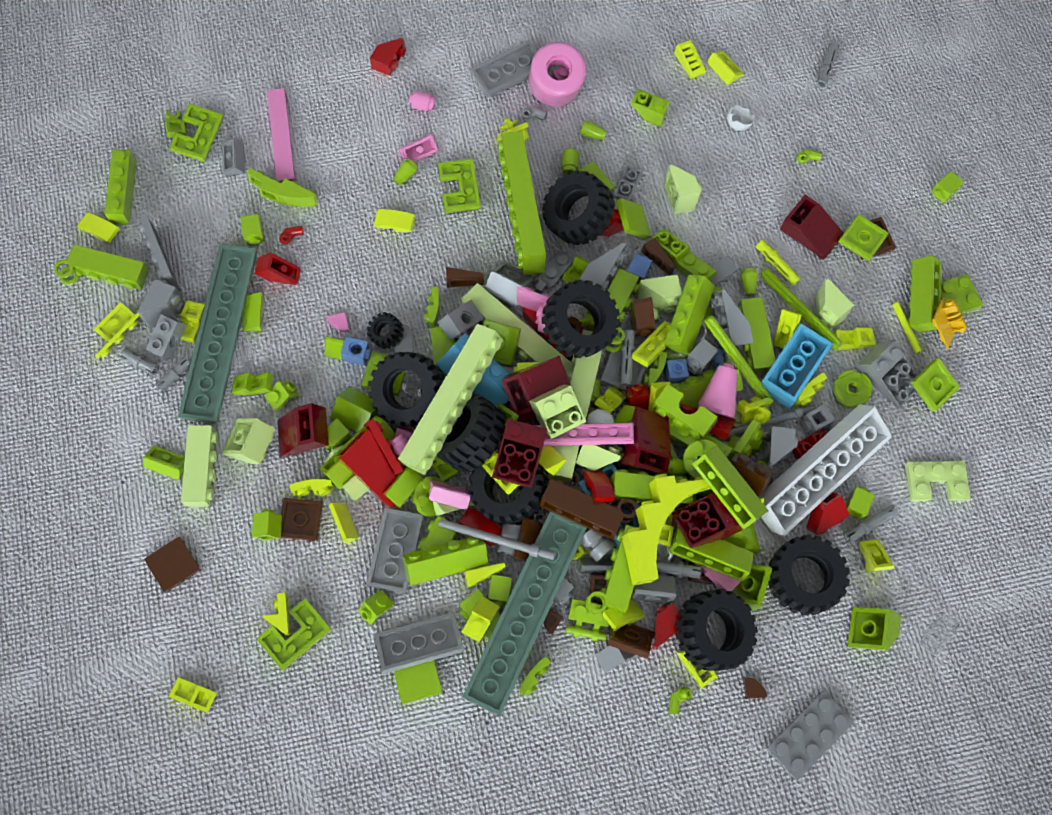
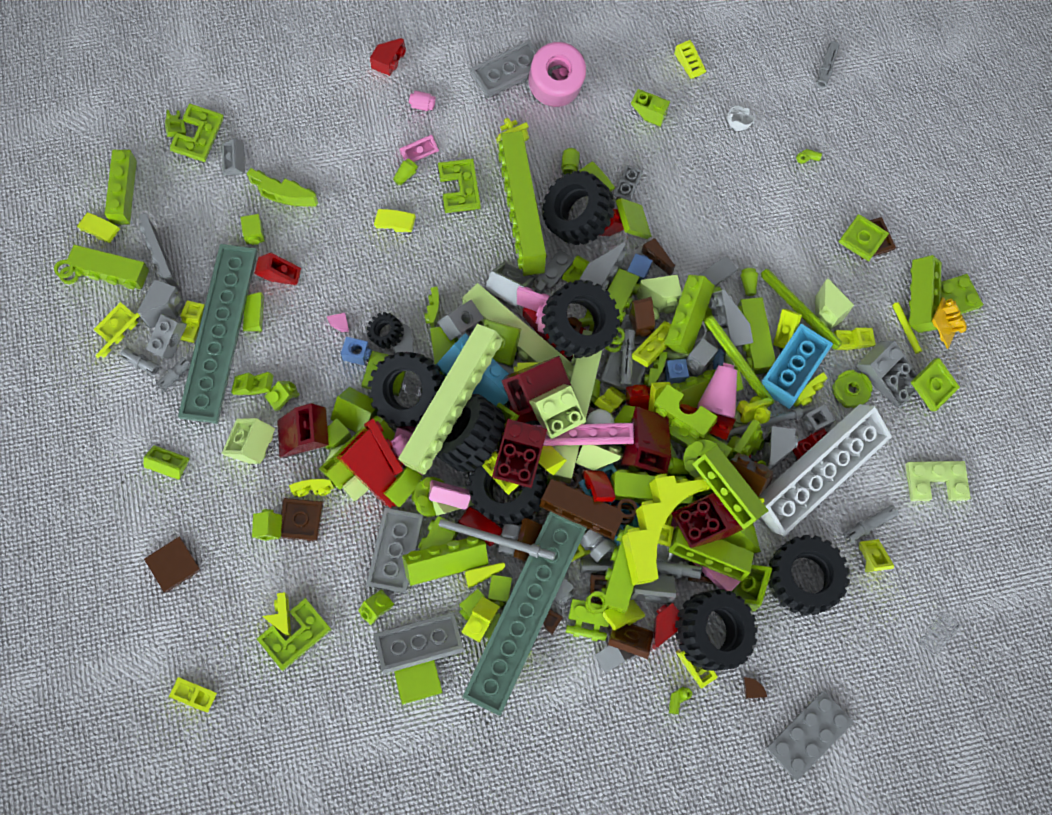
(198, 466): yellowish green brick -> none
(280, 134): bright pink tile -> none
(289, 233): red arm -> none
(333, 347): lime slope -> none
(344, 522): neon yellow slope -> none
(443, 470): lime plate -> none
(463, 278): reddish brown slope -> none
(530, 681): lime slope -> none
(533, 111): light grey arm -> none
(592, 130): lime cone -> none
(680, 254): lime slope -> none
(681, 189): yellowish green slope -> none
(724, 67): neon yellow slope -> none
(772, 256): neon yellow pin -> none
(812, 227): dark red slope -> none
(827, 514): red slope -> none
(859, 502): lime brick -> none
(873, 628): lime slope -> none
(947, 187): lime brick -> none

